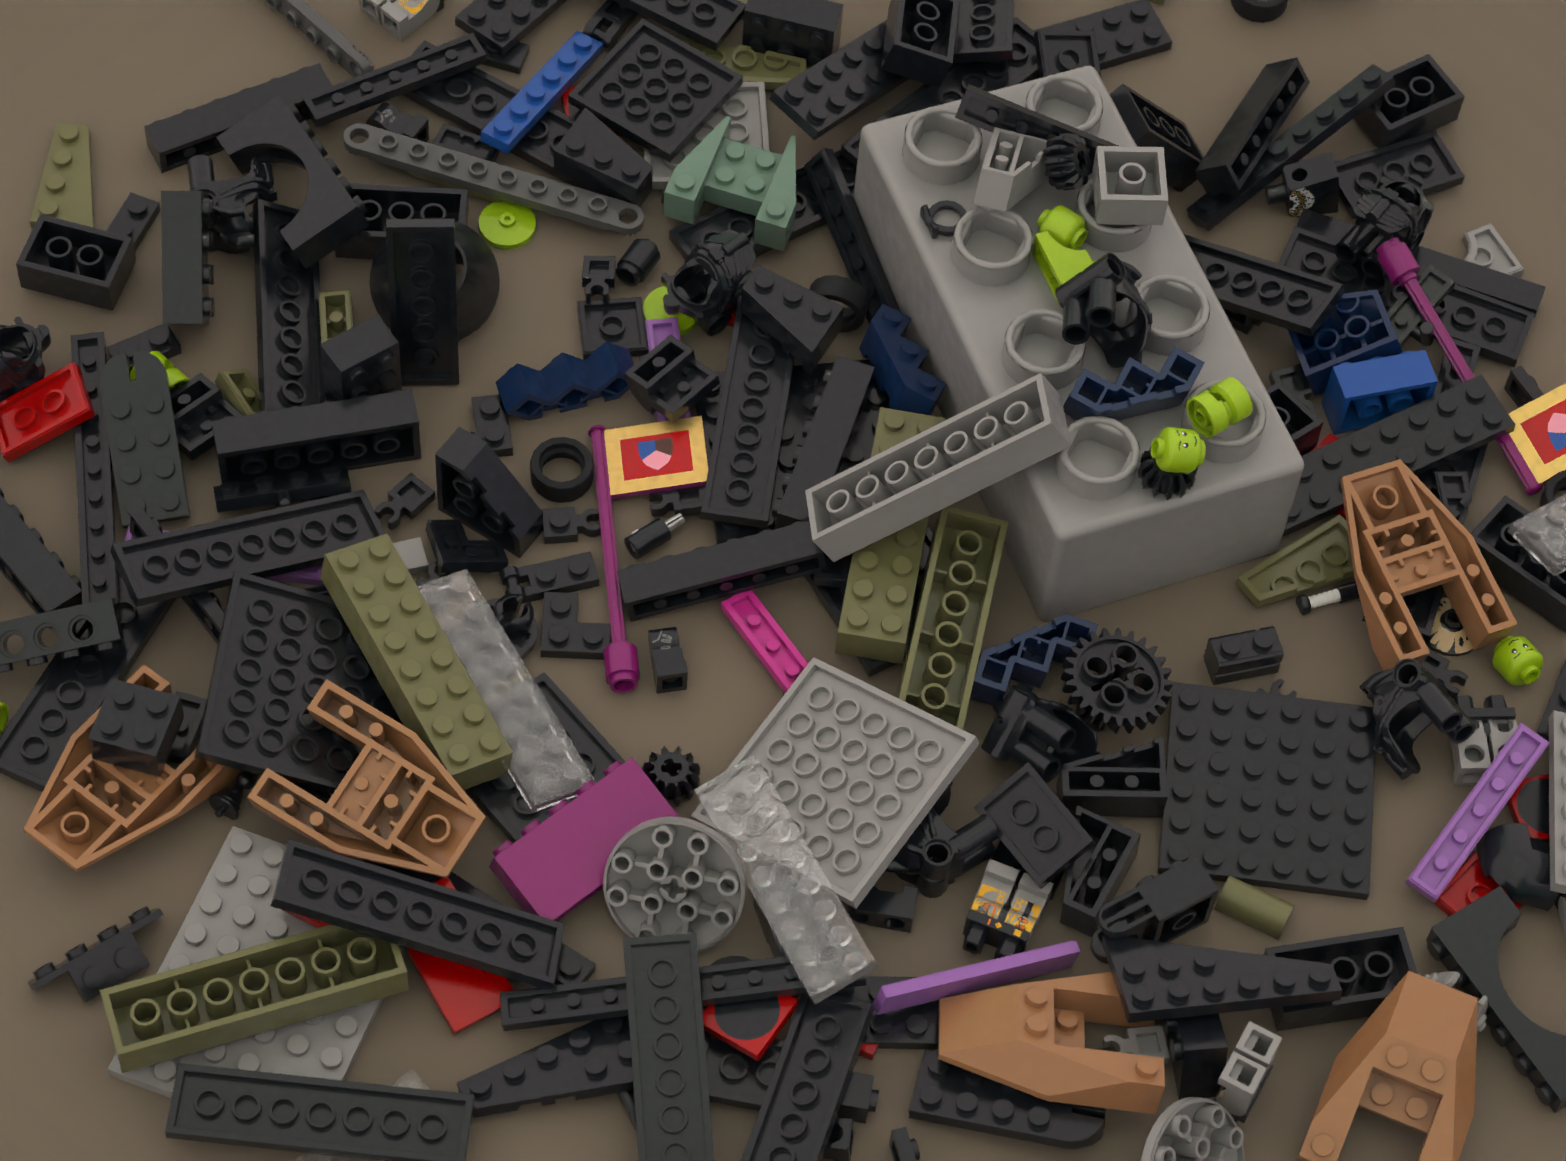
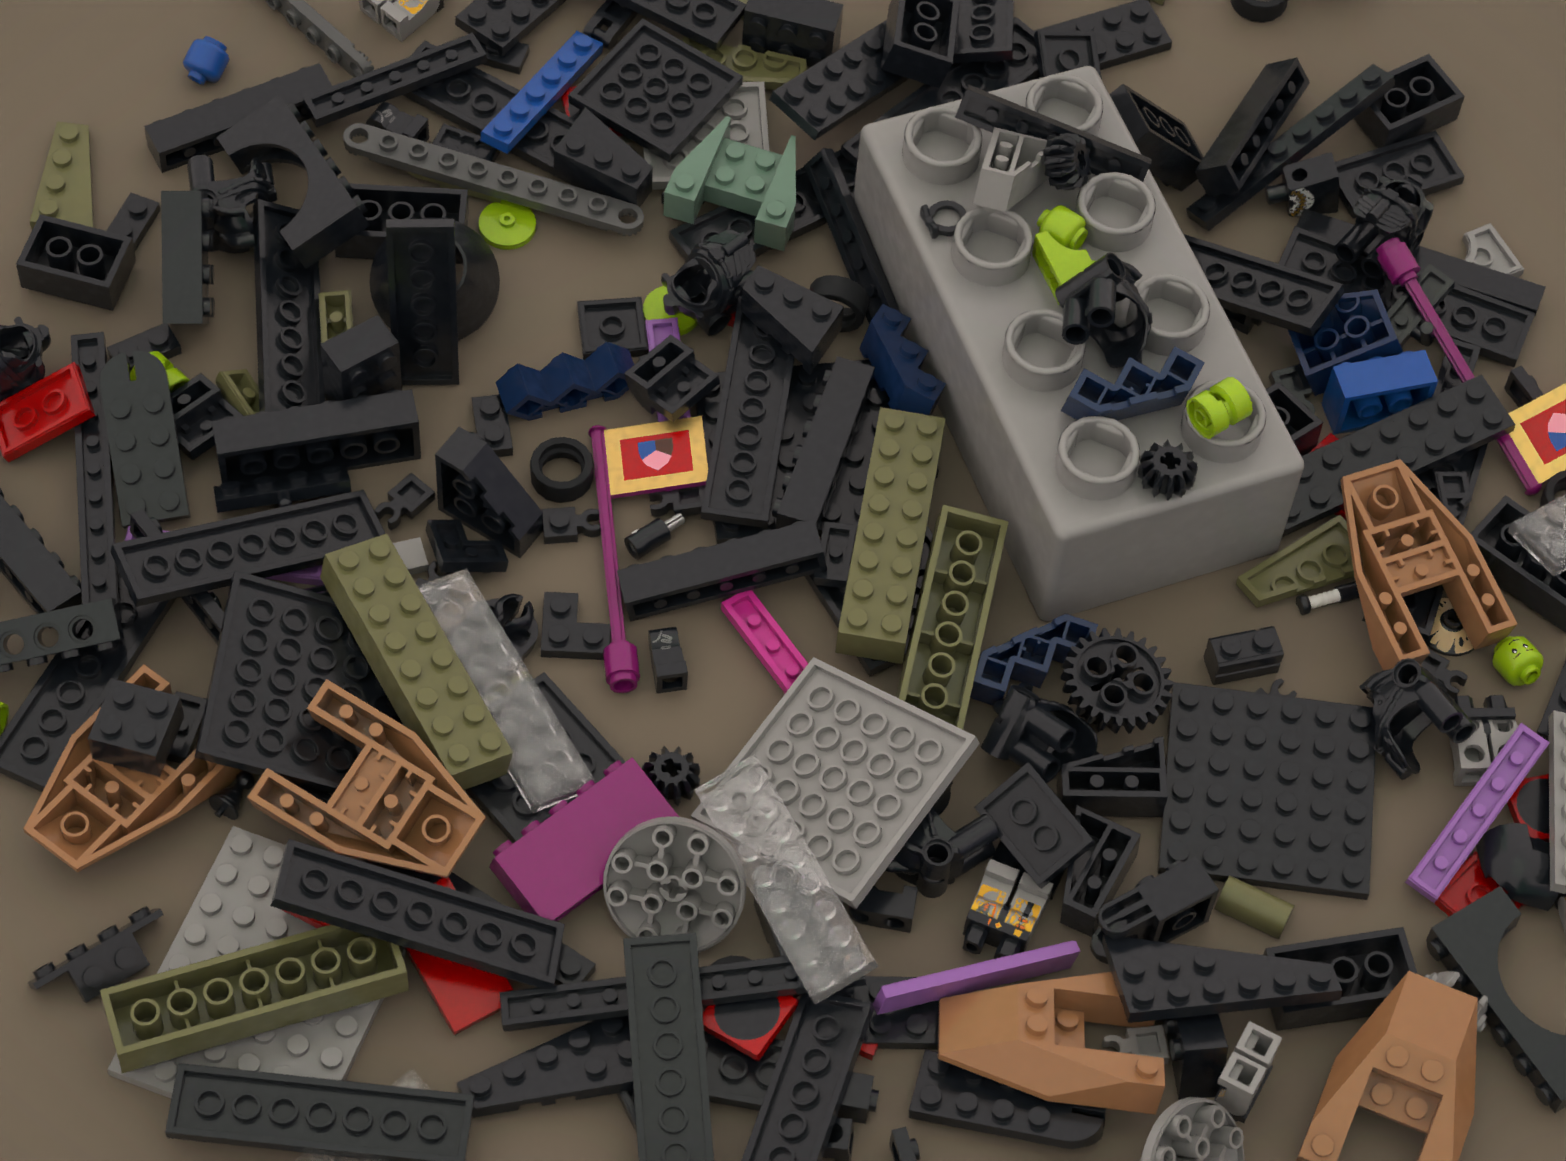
(206, 60): none -> blue head
(557, 575): black plate -> none
(598, 276): black plate -> none
(637, 262): black brick -> none
(937, 467): light grey brick -> none
(1130, 185): light grey brick -> none
(1178, 450): lime head -> none

